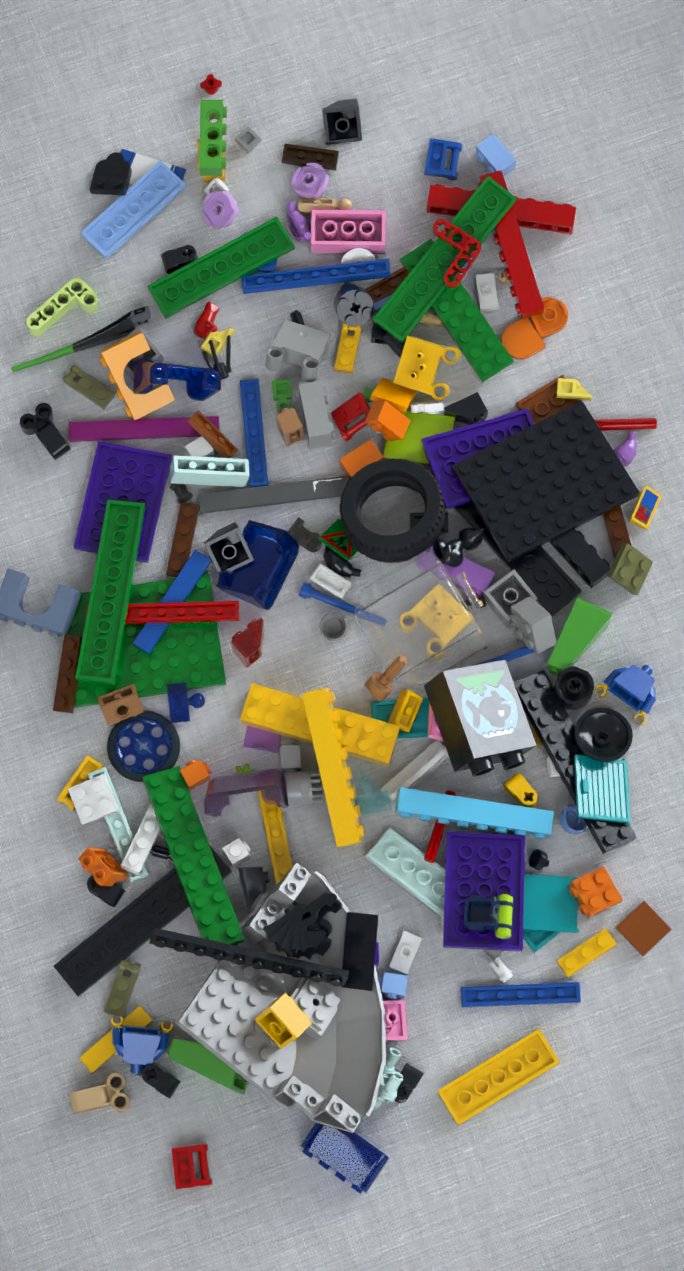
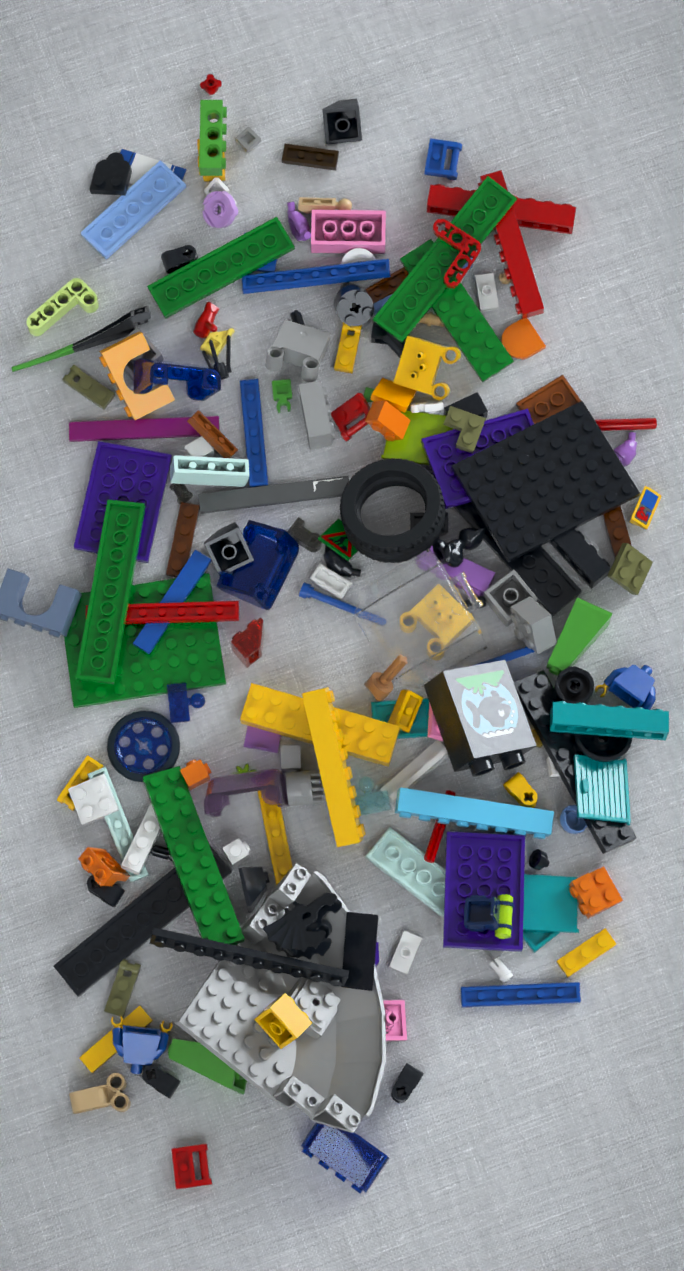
(45, 431): black piece -> none
(66, 681): reddish brown plate -> none
(124, 697): medium nougat brick -> none
(289, 426): medium nougat brick -> none
(312, 189): lavender plate -> none
(334, 626): light grey hair -> none
(359, 458): orange brick -> none
(390, 1079): light aqua connector -> none
(393, 985): light blue brick -> none
(468, 424): none -> olive plate
(495, 156): light blue brick -> none
(498, 1077): yellow plate -> none
(553, 318): orange tile -> none
(571, 390): light yellow tile -> none
(609, 721): none -> teal brick
(643, 928): dark orange tile -> none

